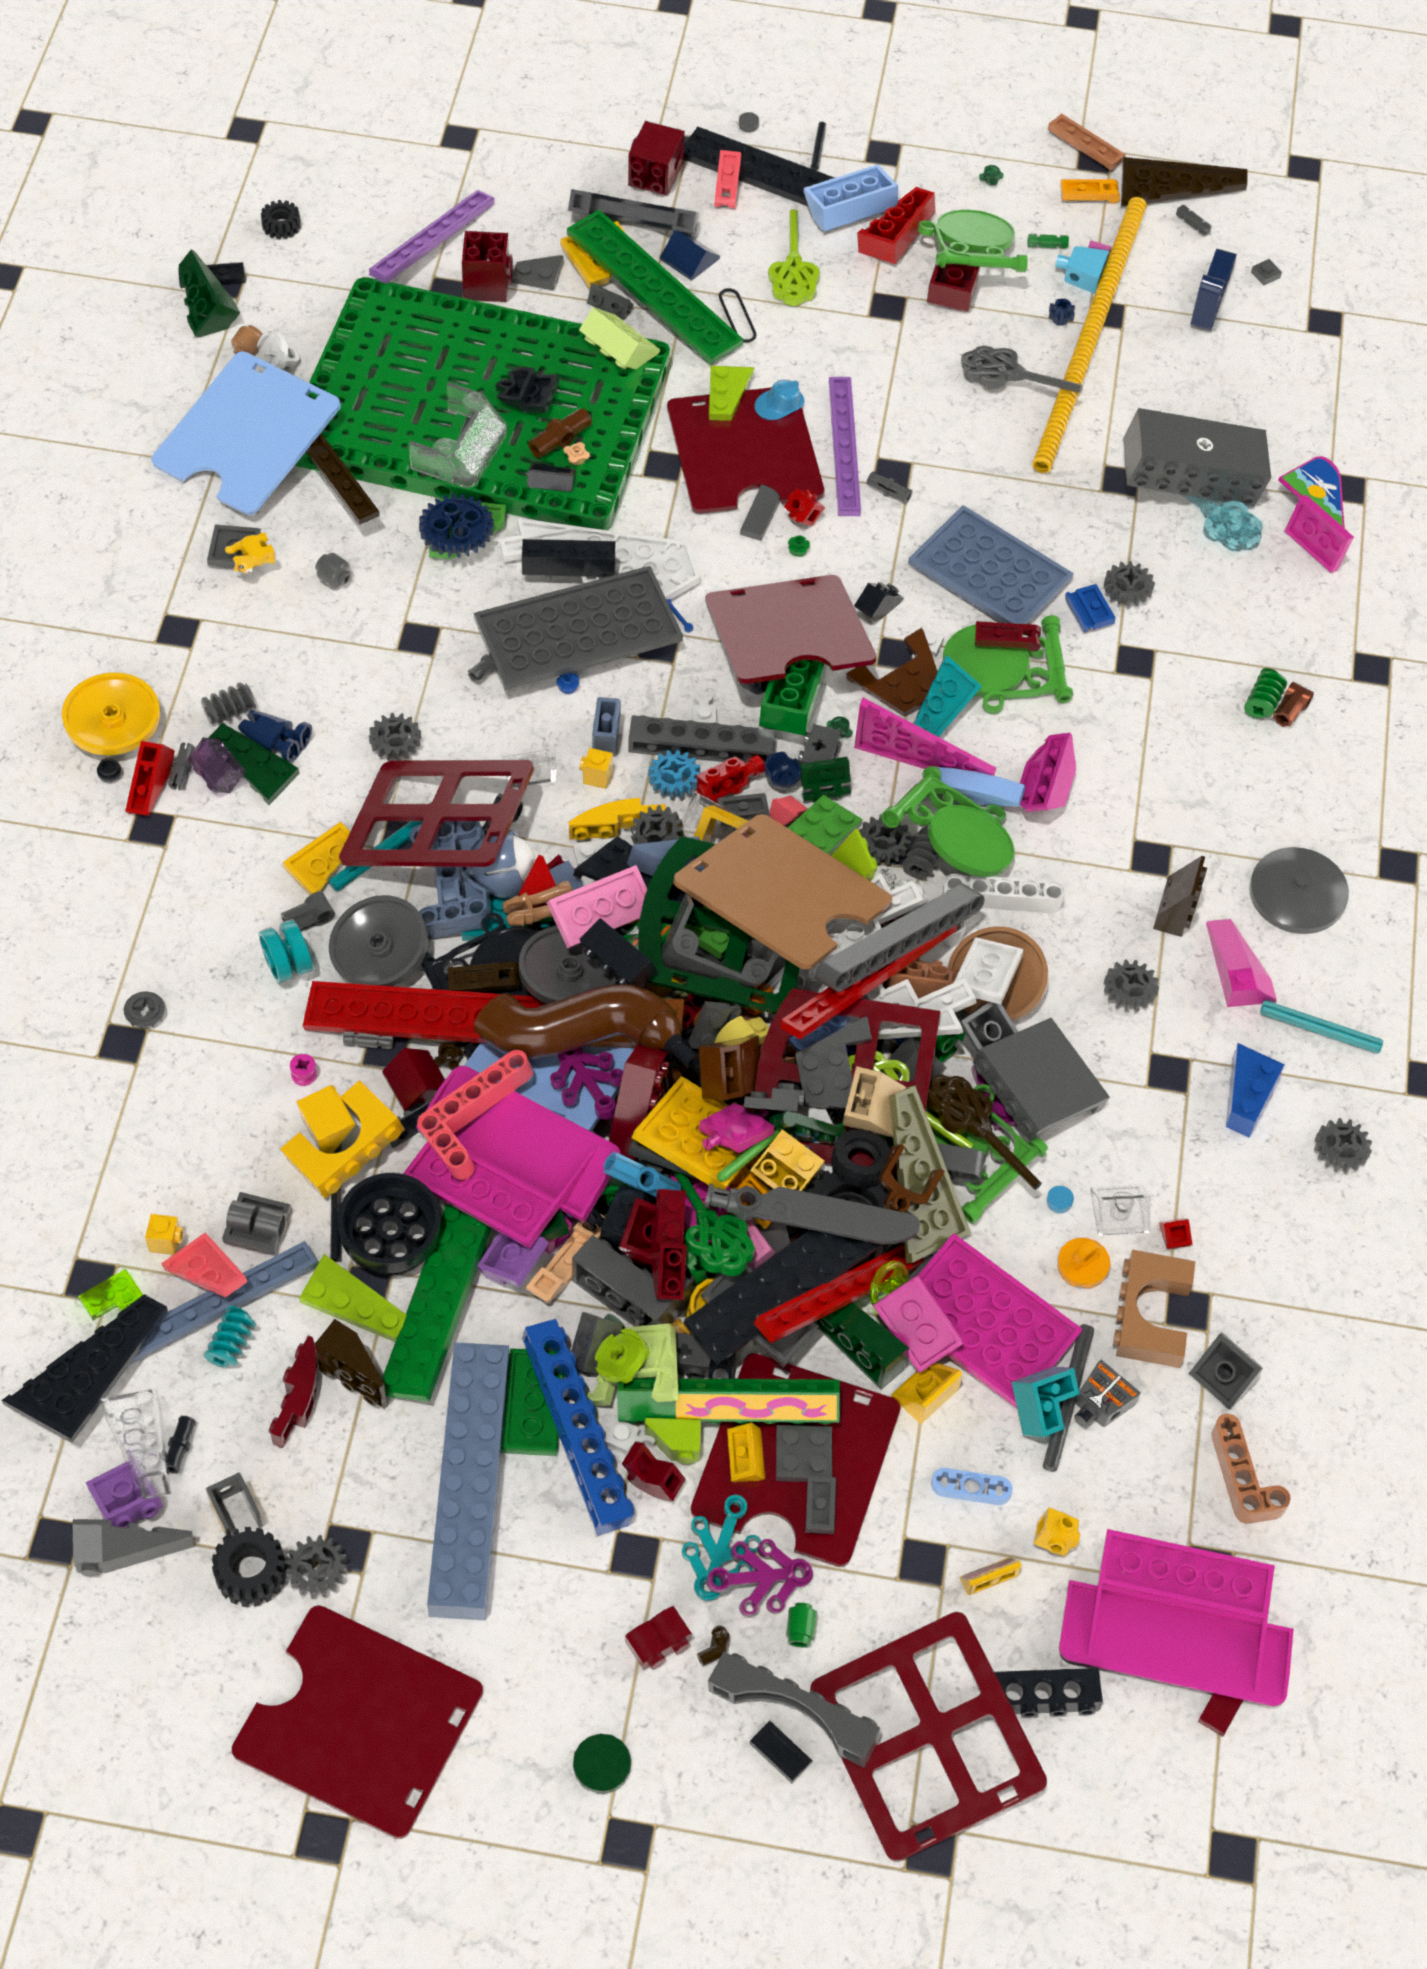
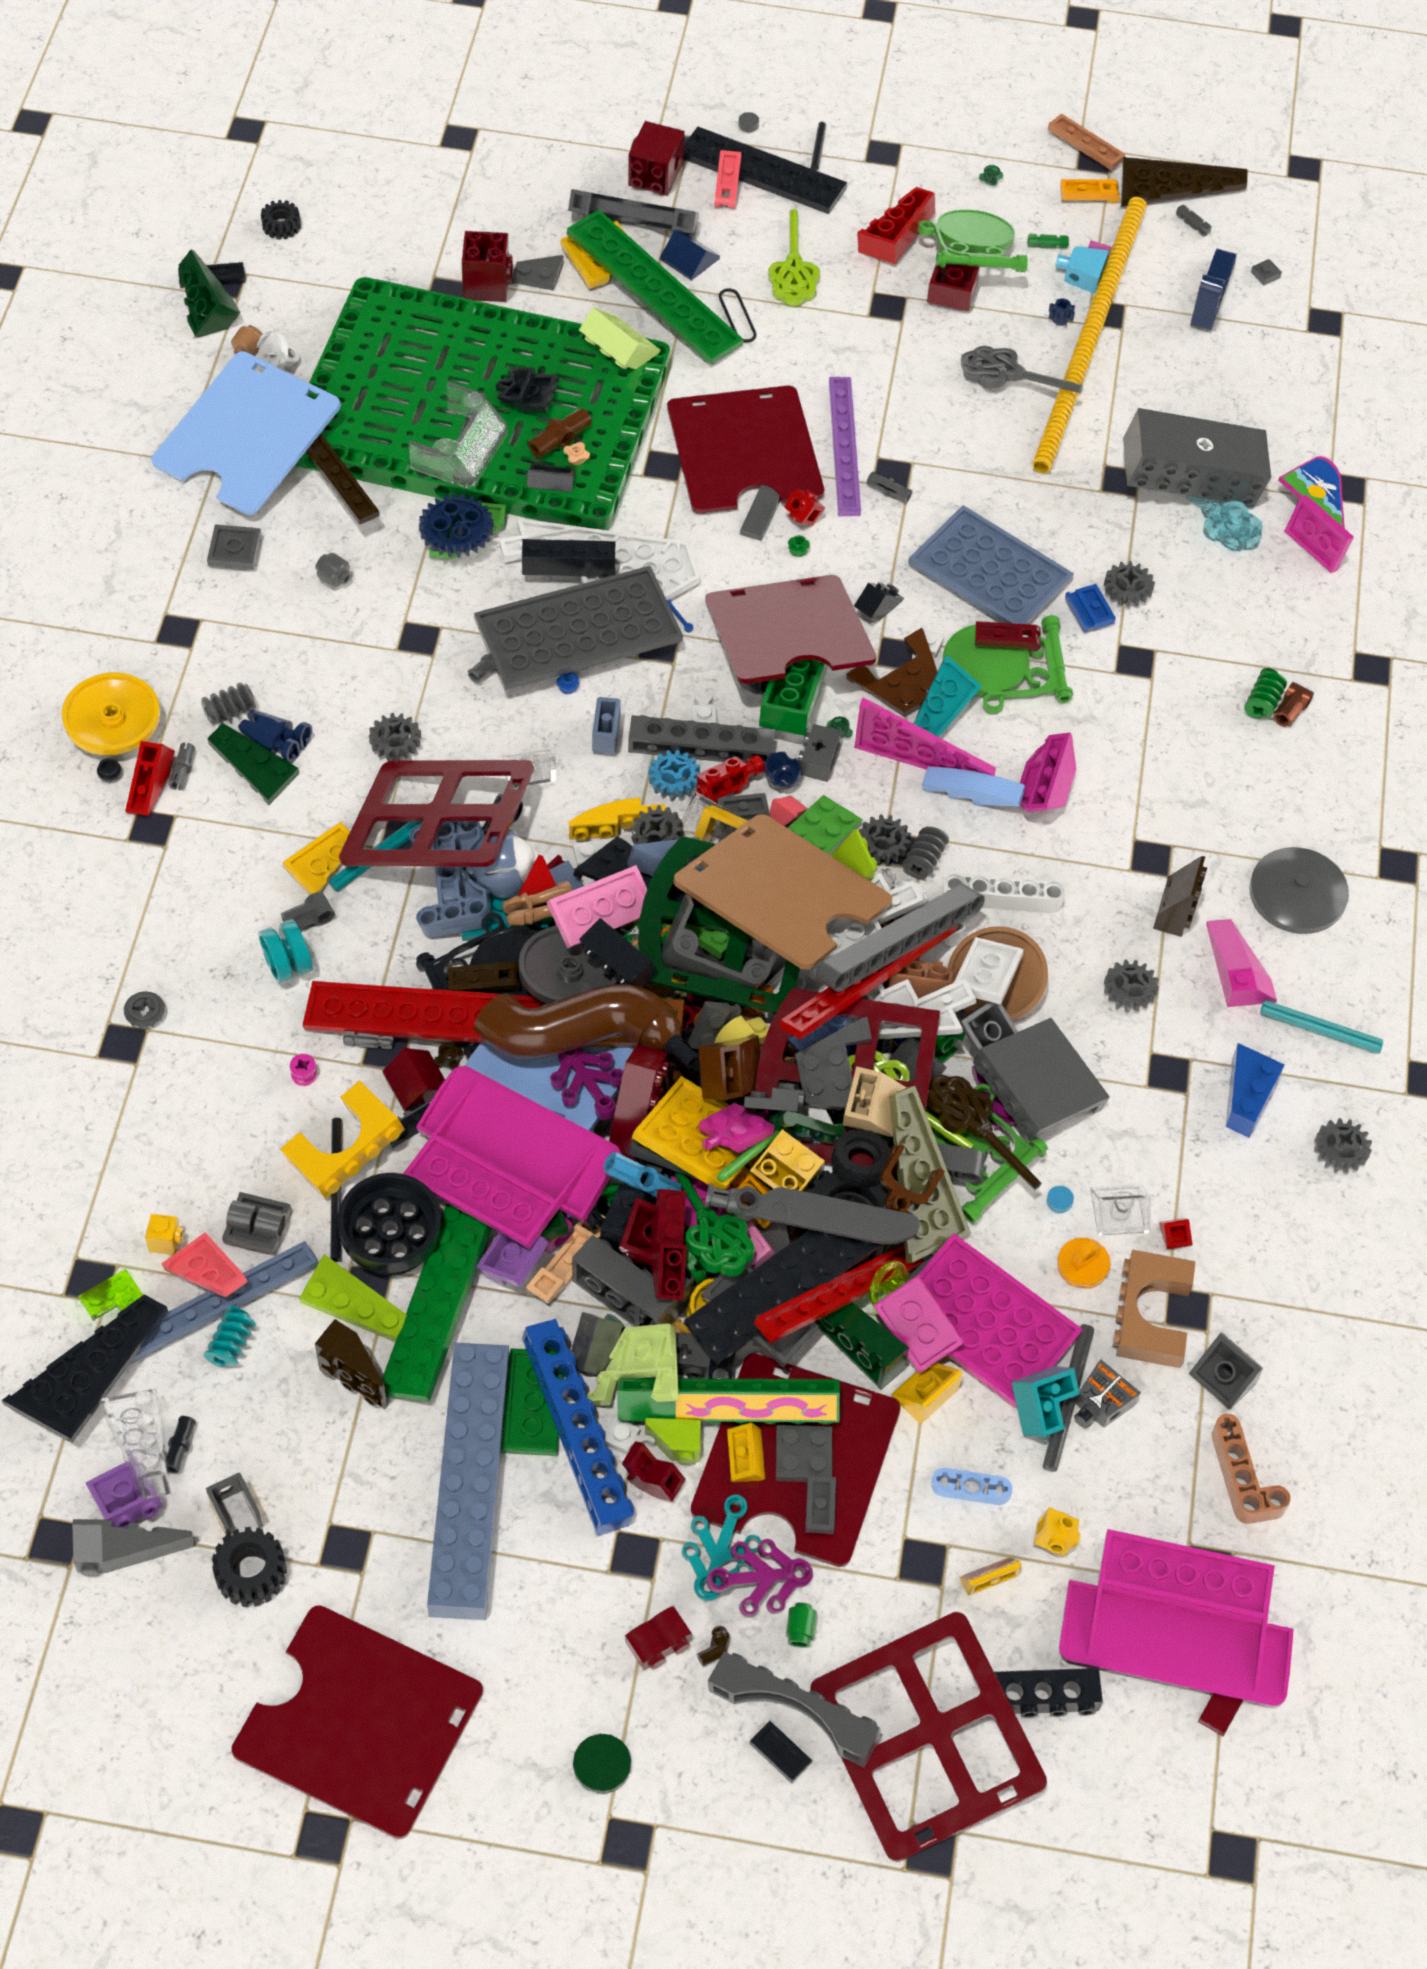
(216, 765): clear purple brick -> none
(254, 552): yellow animal -> none
(301, 1391): dark red slope -> none
(304, 1563): dark grey gear -> none
(326, 1118): yellow slope -> none
(378, 941): dark grey dish -> none
(431, 236): medium lavender tile -> none
(468, 1109): coral beam -> none
(597, 767): yellow brick -> none
(609, 301): dark grey hinge -> none
(623, 1369): lime plate -> none
(726, 390): lime wing -> none
(780, 400): dark azure piece -> none
(823, 774): dark green plate -> none
(851, 197): light blue slope -> none
(960, 834): bright green piece -> none

